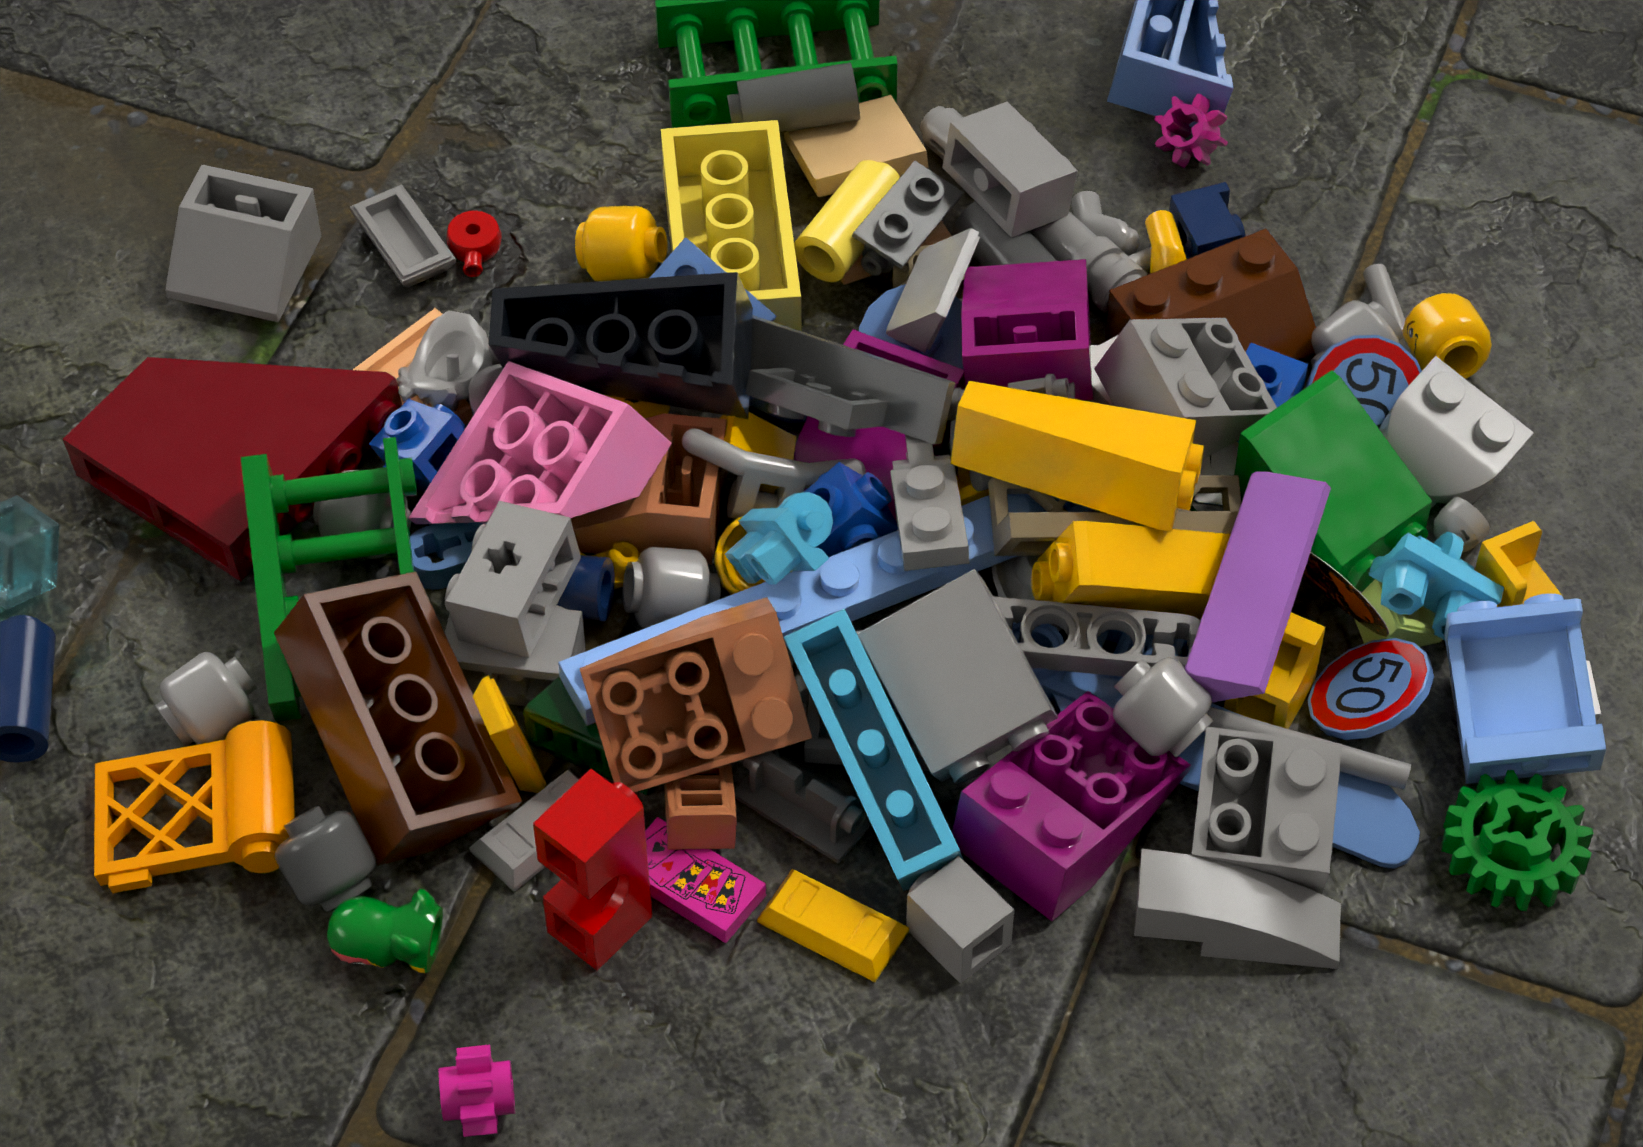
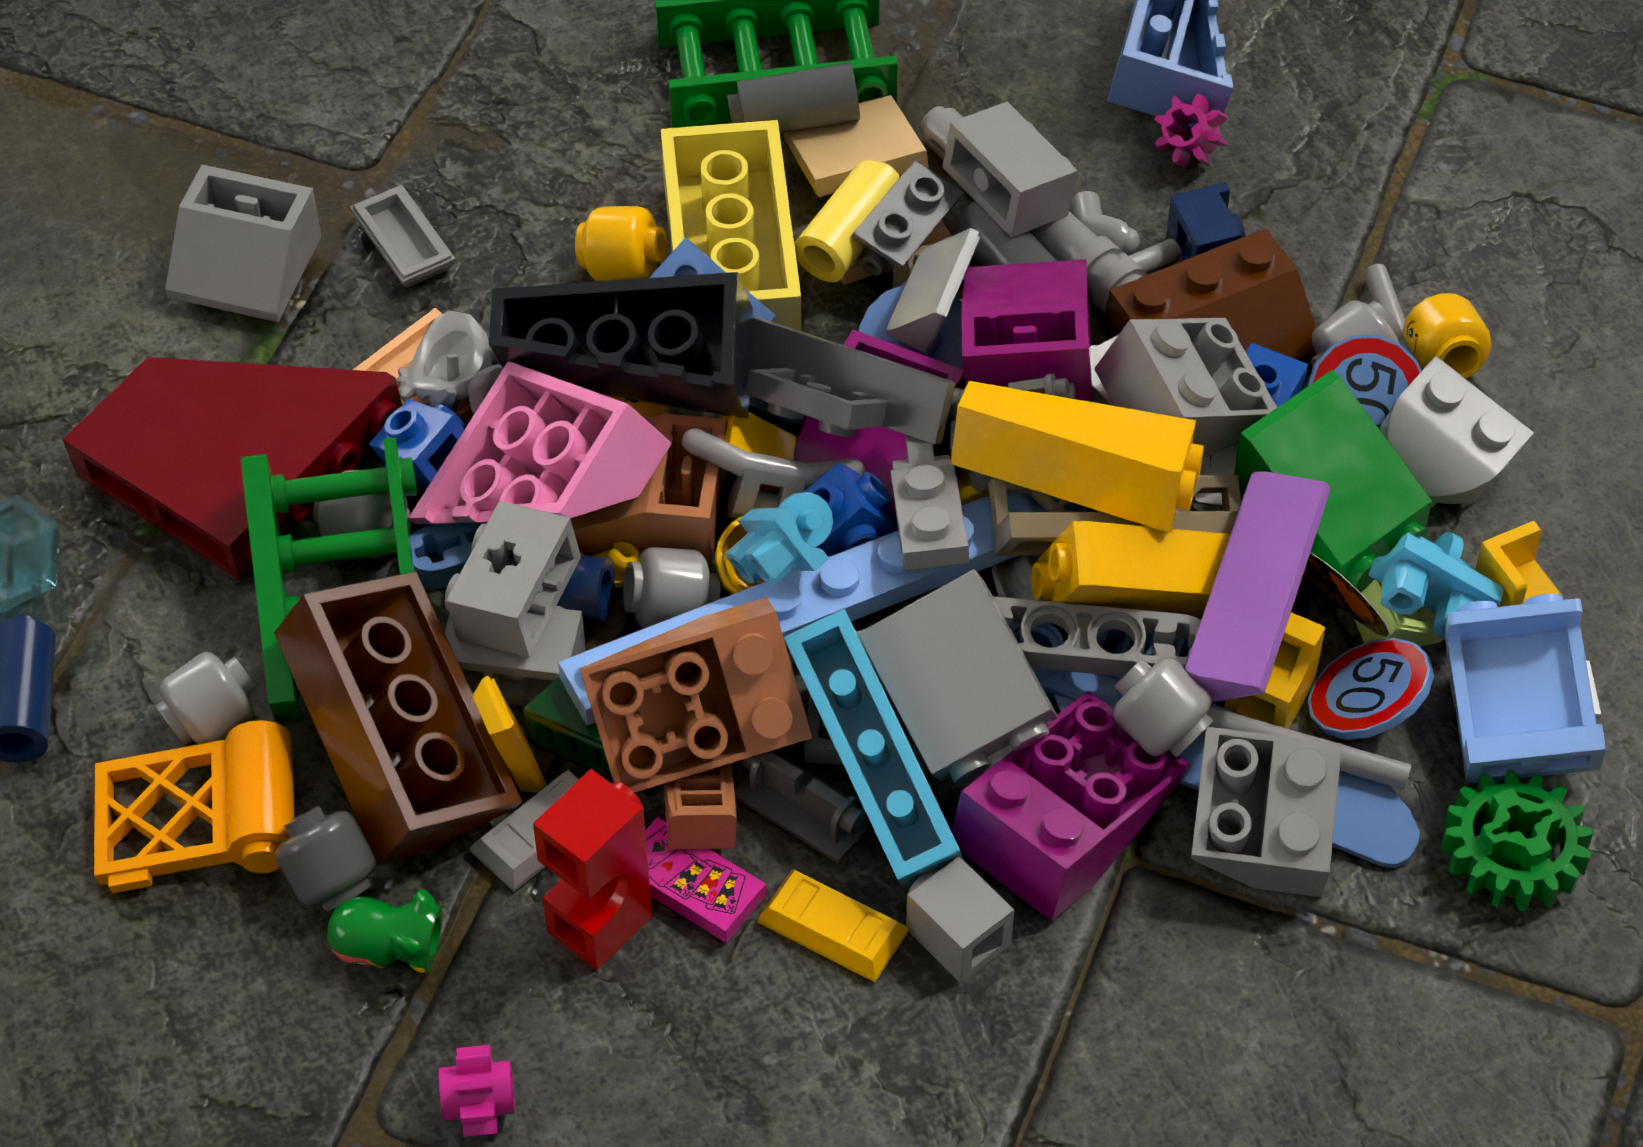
(473, 240): red piece -> none
(1164, 240): yellow arm -> none
(1235, 911): light grey slope -> none
(1462, 520): light grey hinge -> none

